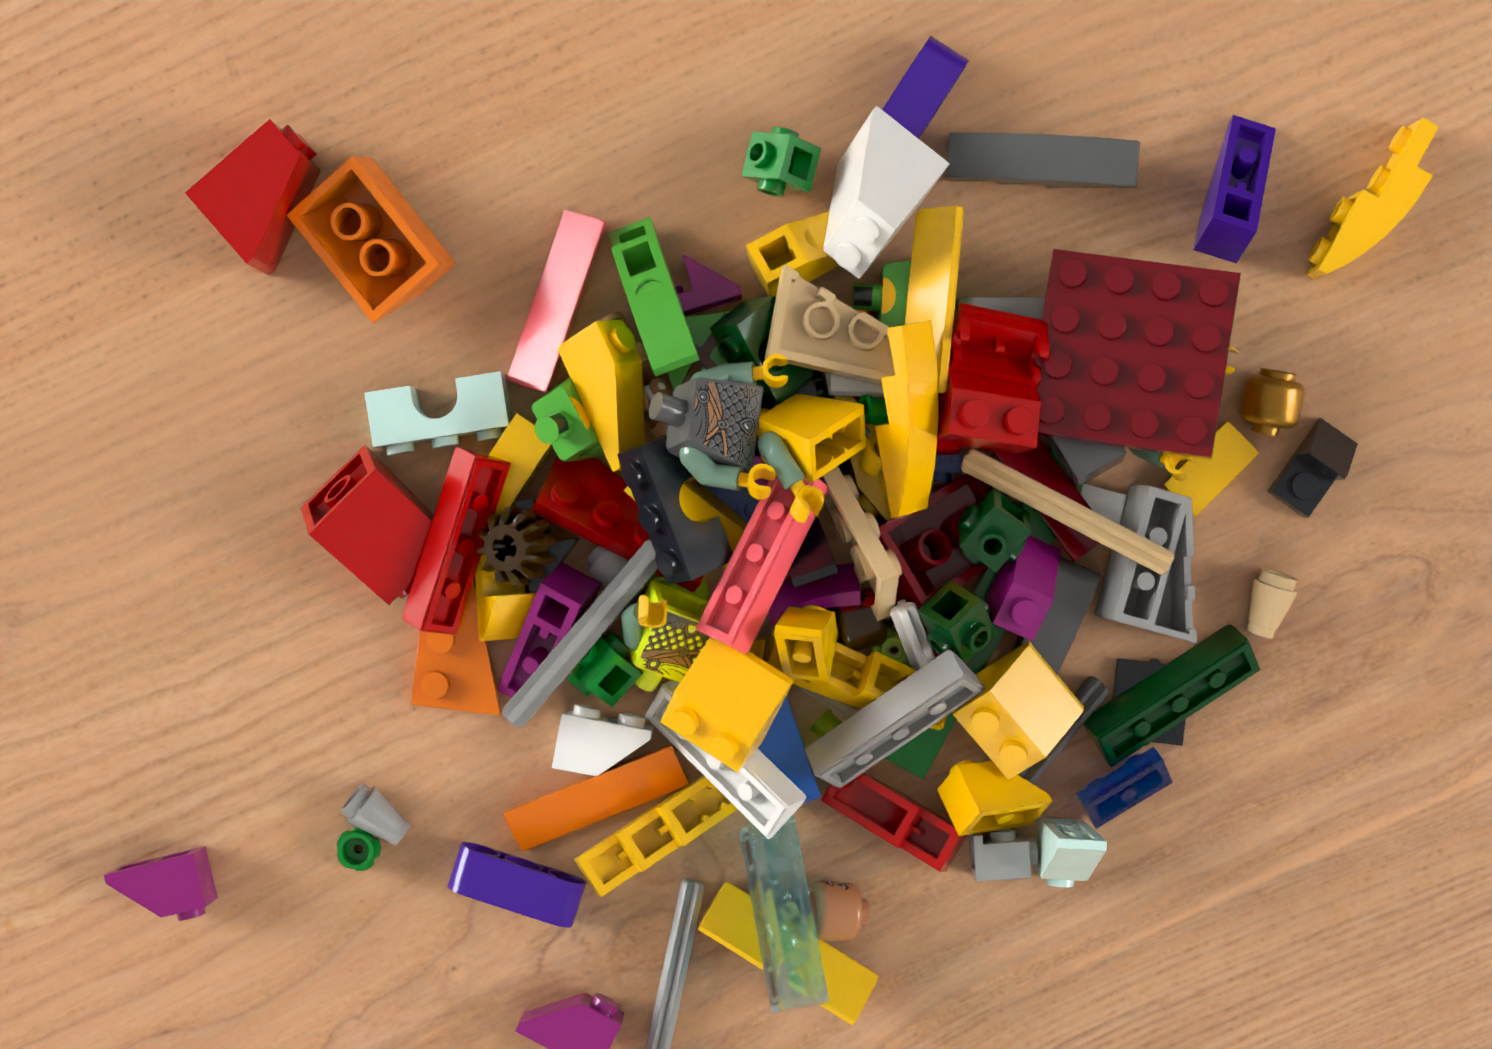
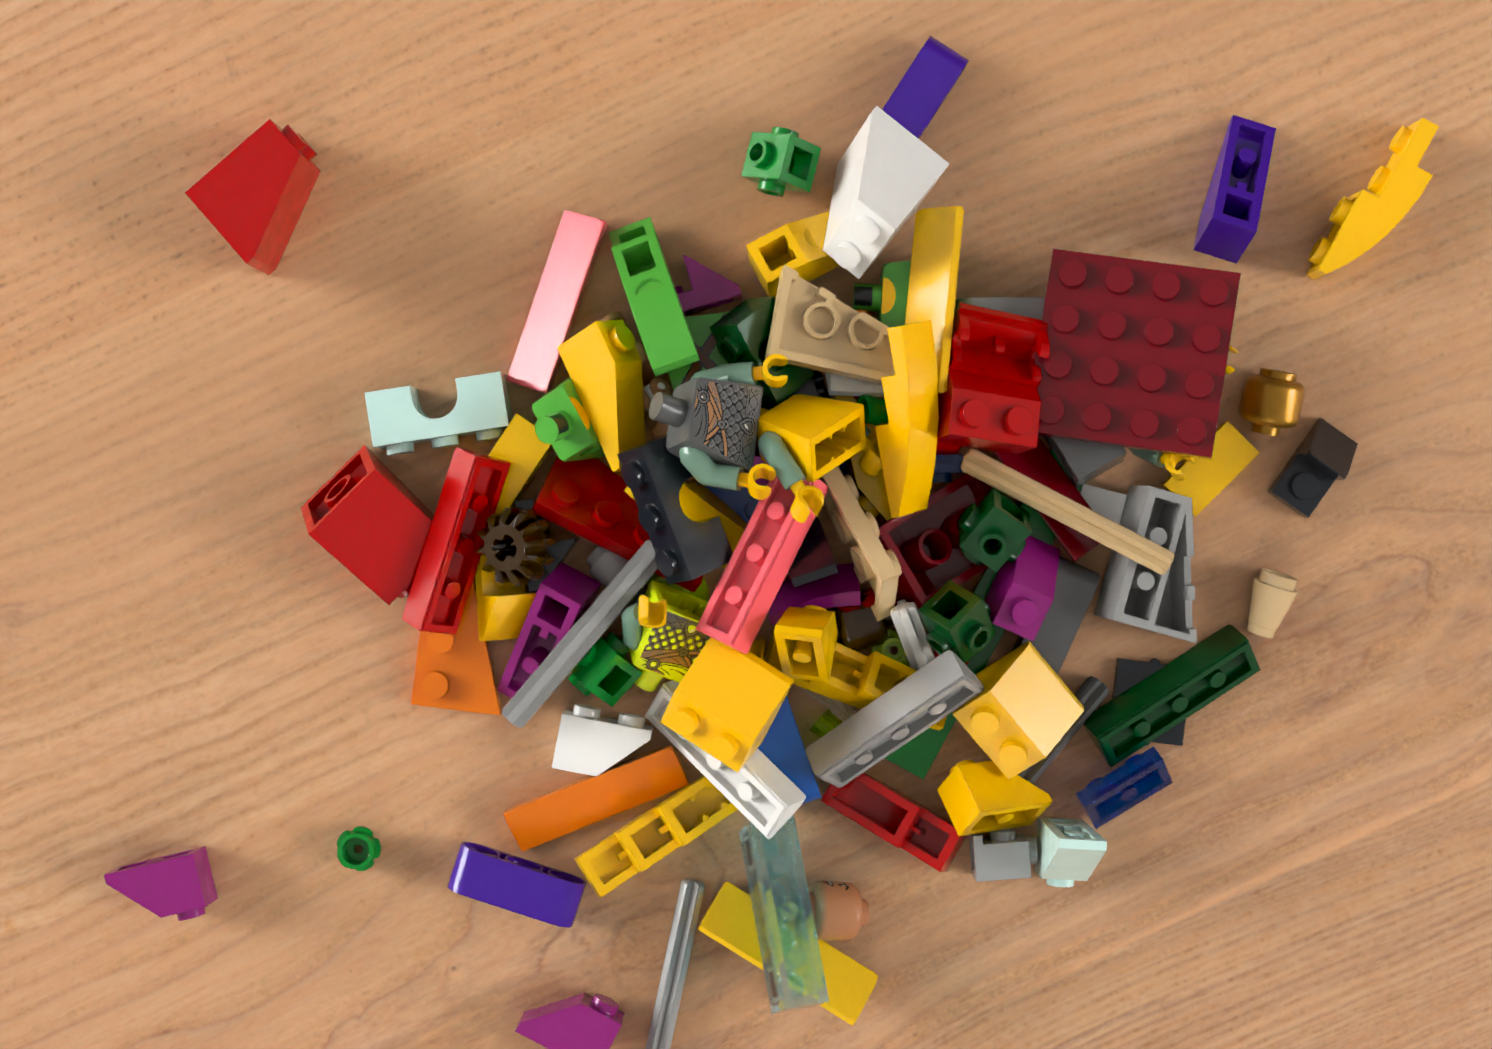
(371, 238): orange slope -> none
(374, 814): light grey cone -> none
(1043, 160): dark grey slope -> none

